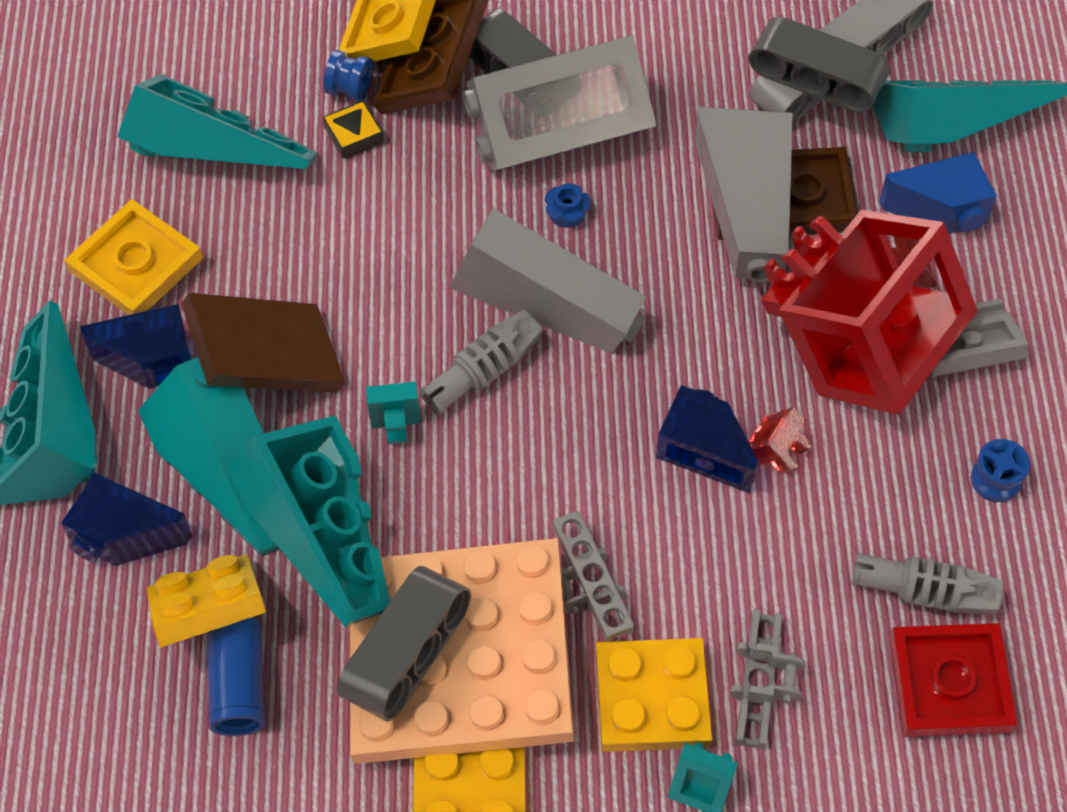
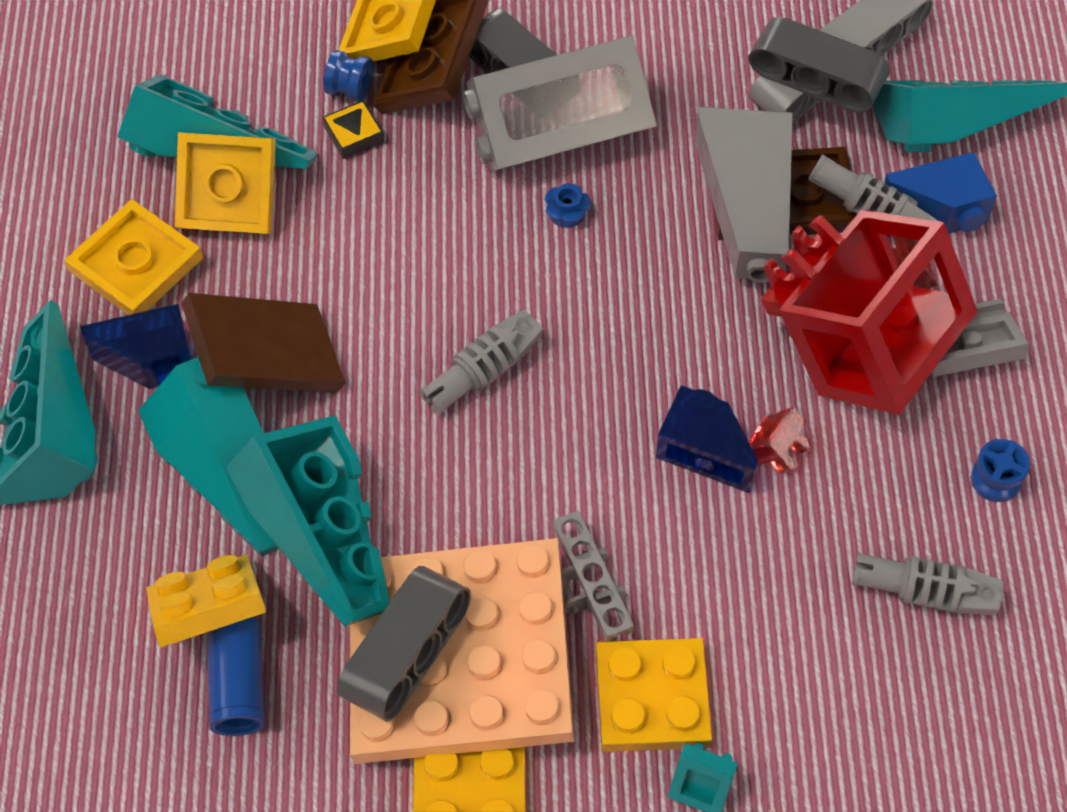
(121, 524): clear blue slope -> none
(225, 183): none -> yellow plate
(393, 408): teal tile -> none
(562, 292): light grey slope -> none
(767, 651): light grey piece -> none
(863, 191): none -> light grey hinge
(952, 680): red plate -> none

